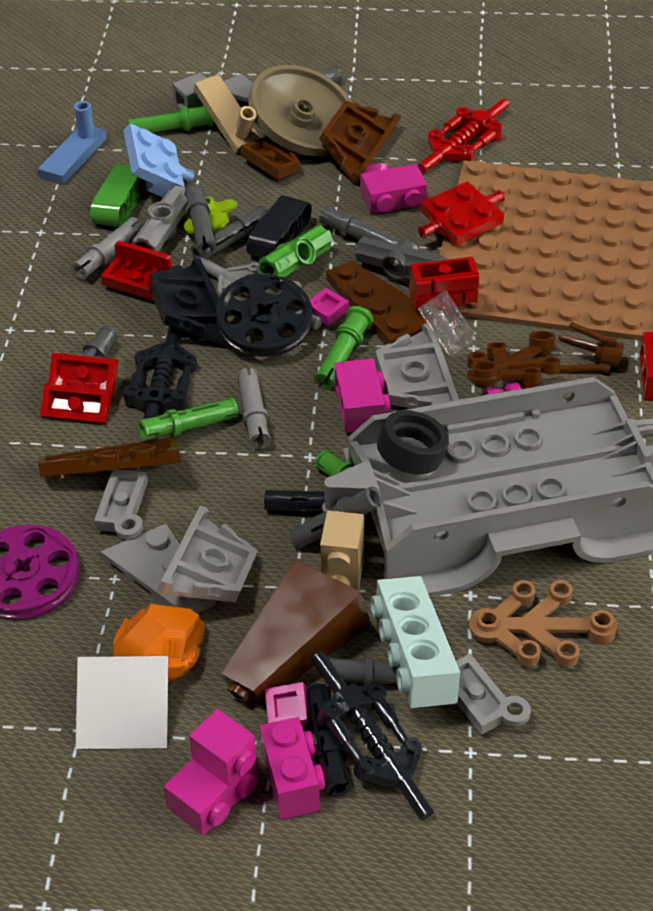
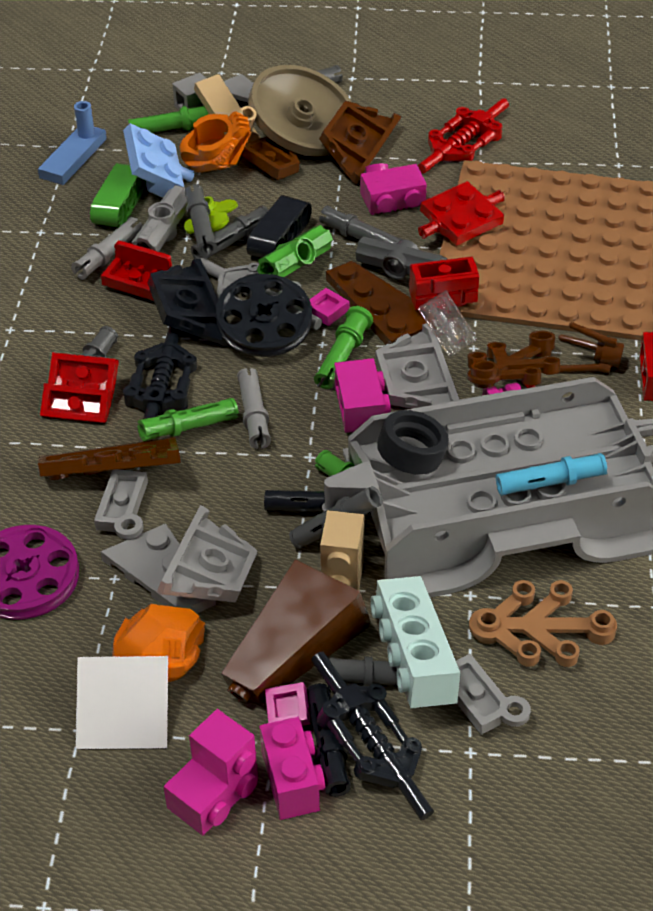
(208, 147): none -> orange helmet
(564, 471): none -> medium azure pin

